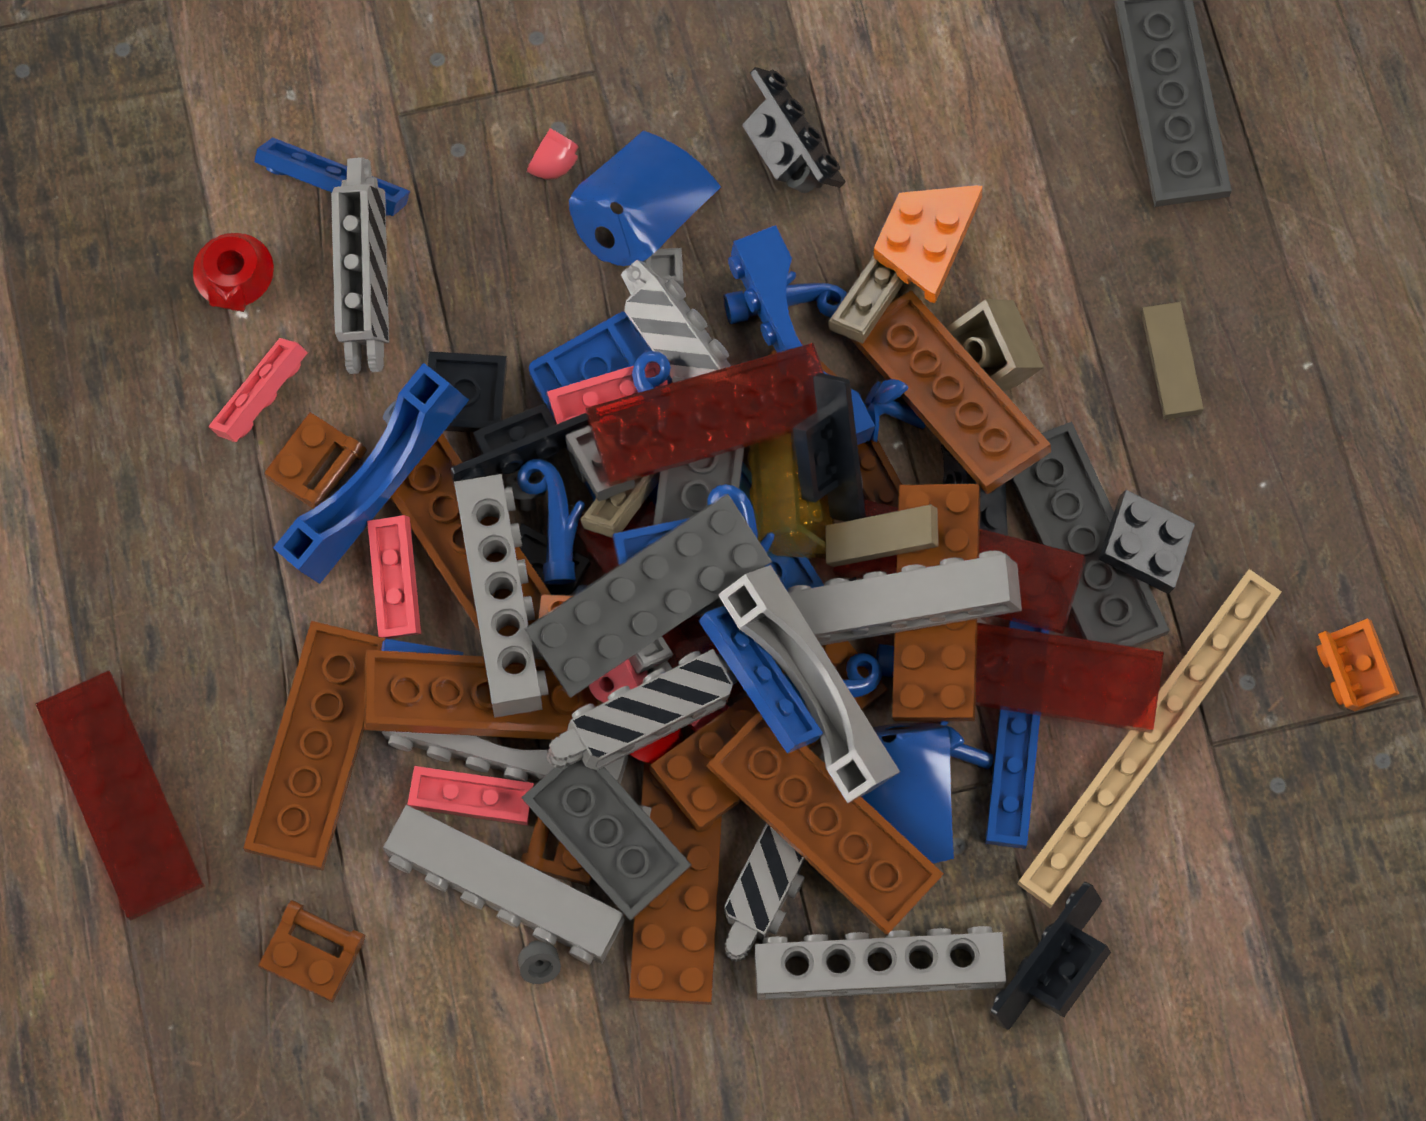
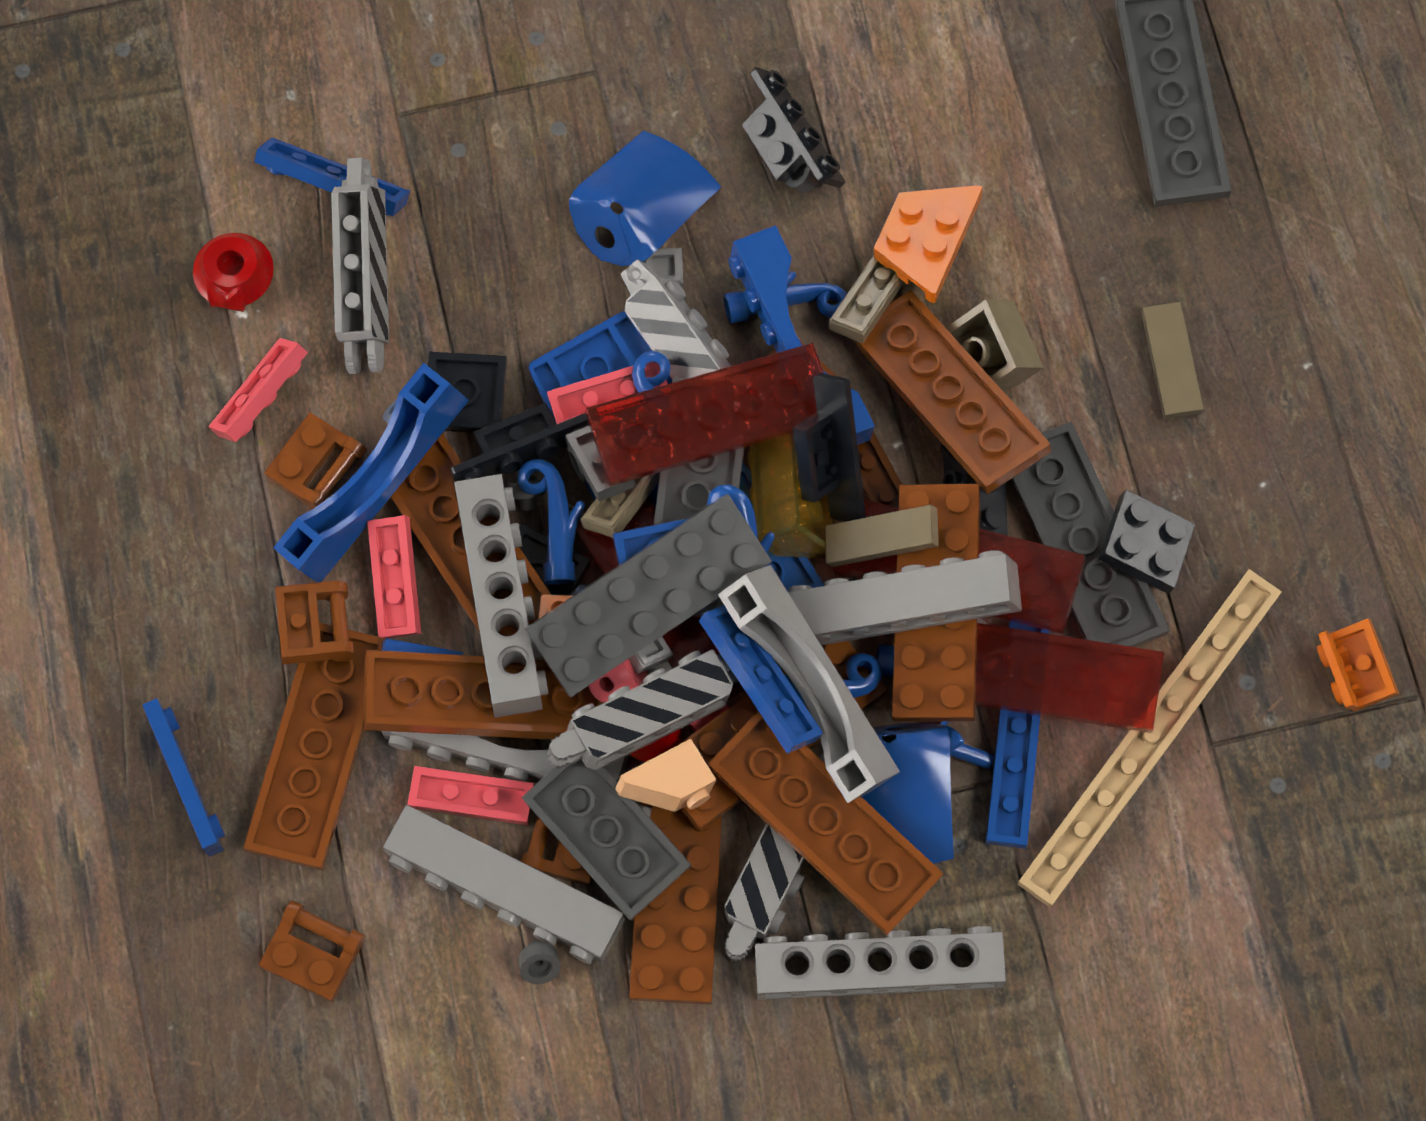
(119, 795): clear red plate -> none
(206, 827): none -> blue plate
(300, 622): none -> dark orange plate
(553, 156): coral piece -> none
(670, 780): none -> light nougat slope
(881, 401): blue plant -> none
(1058, 965): black bracket -> none

